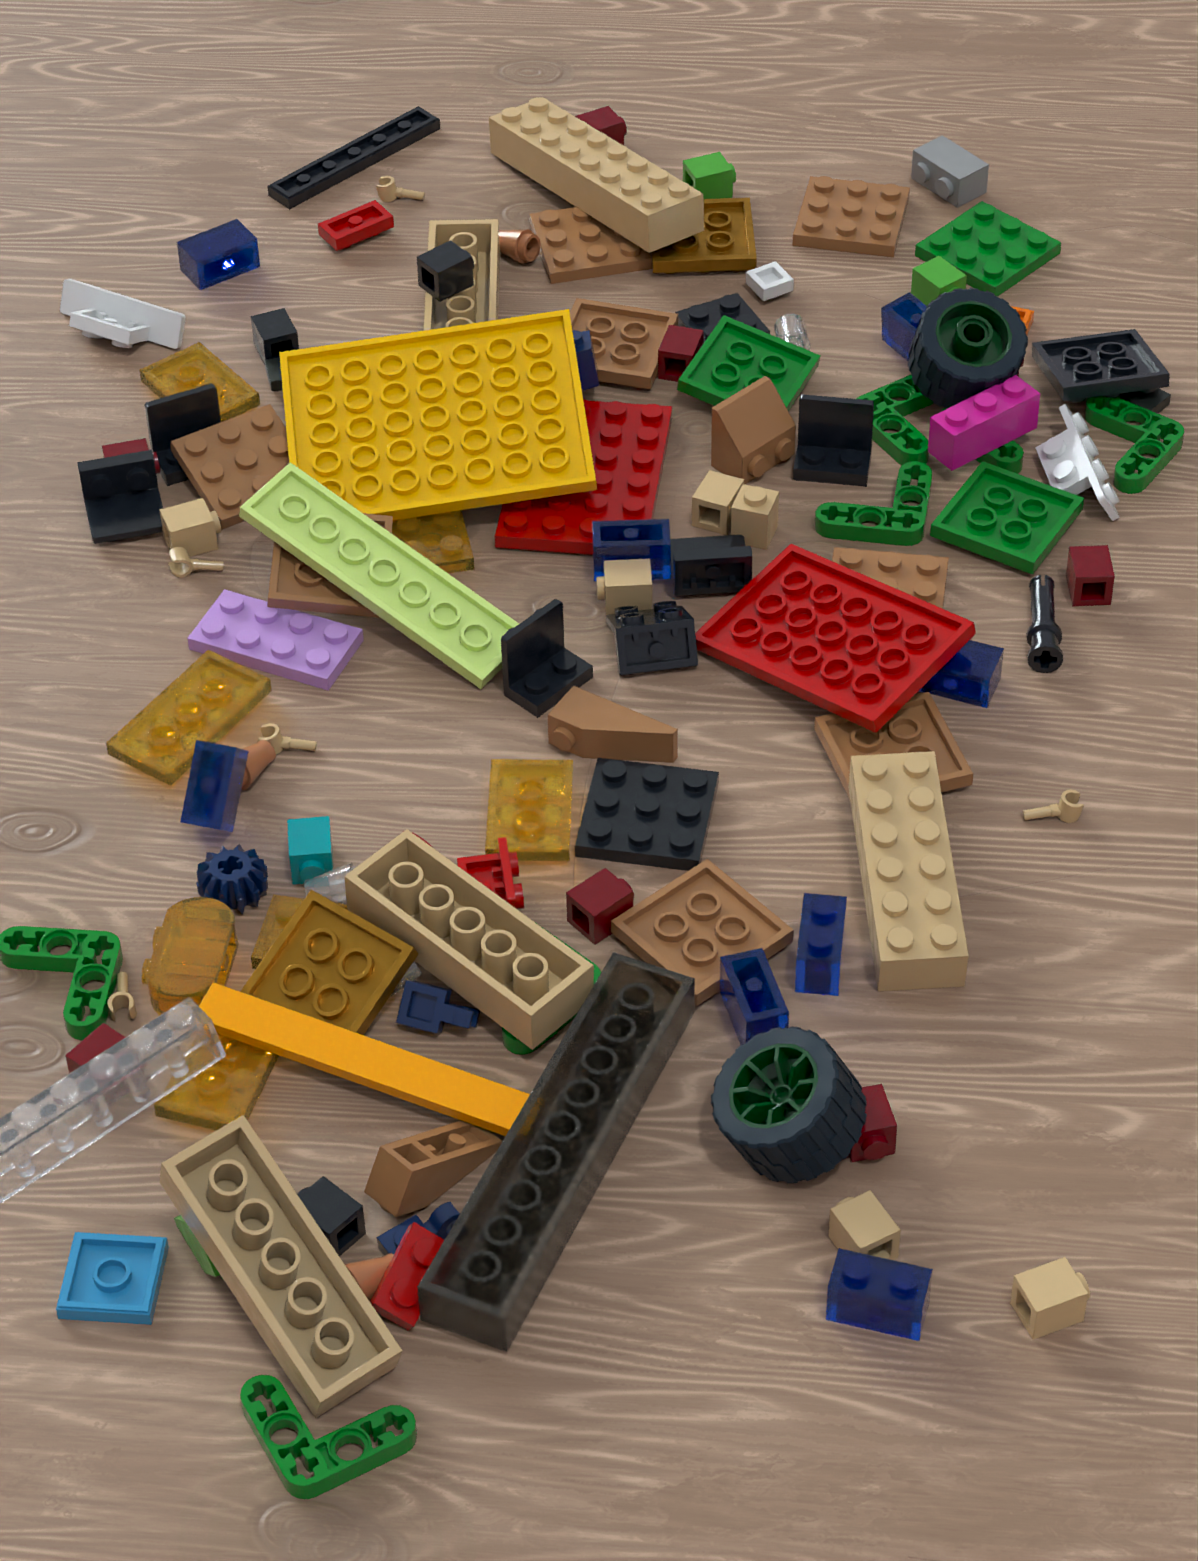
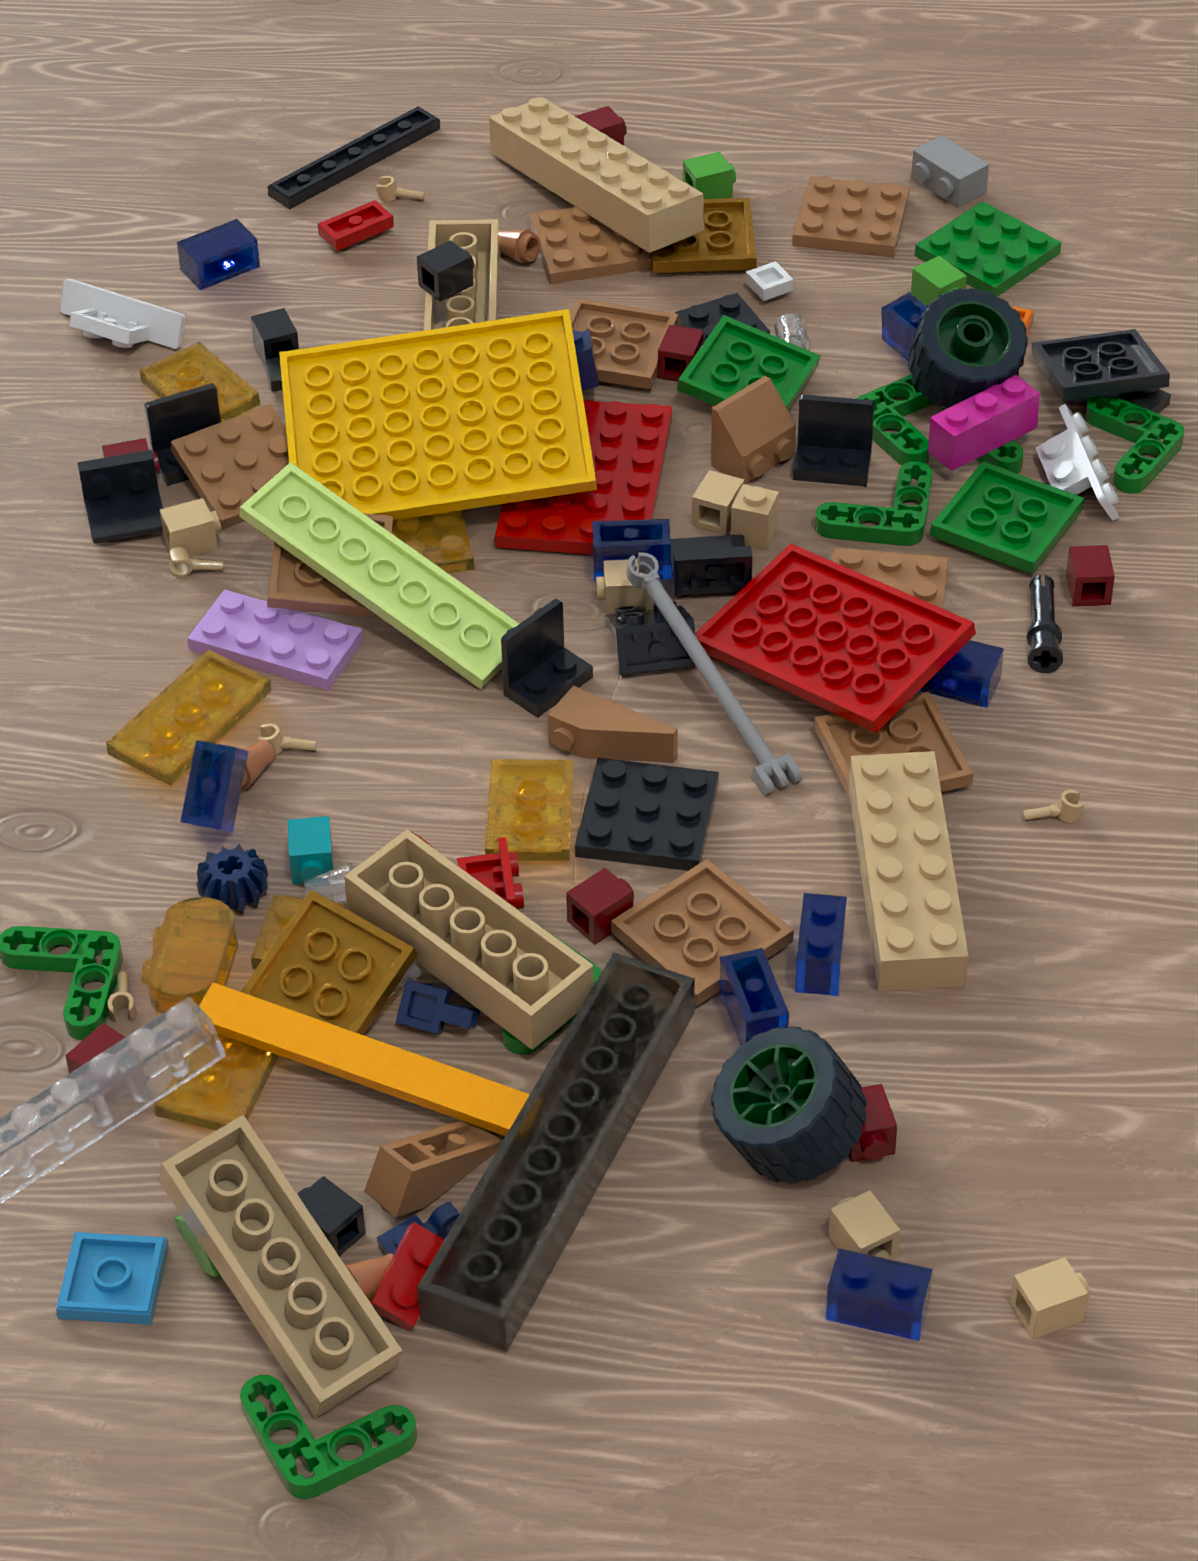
(769, 765): none -> light grey hinge

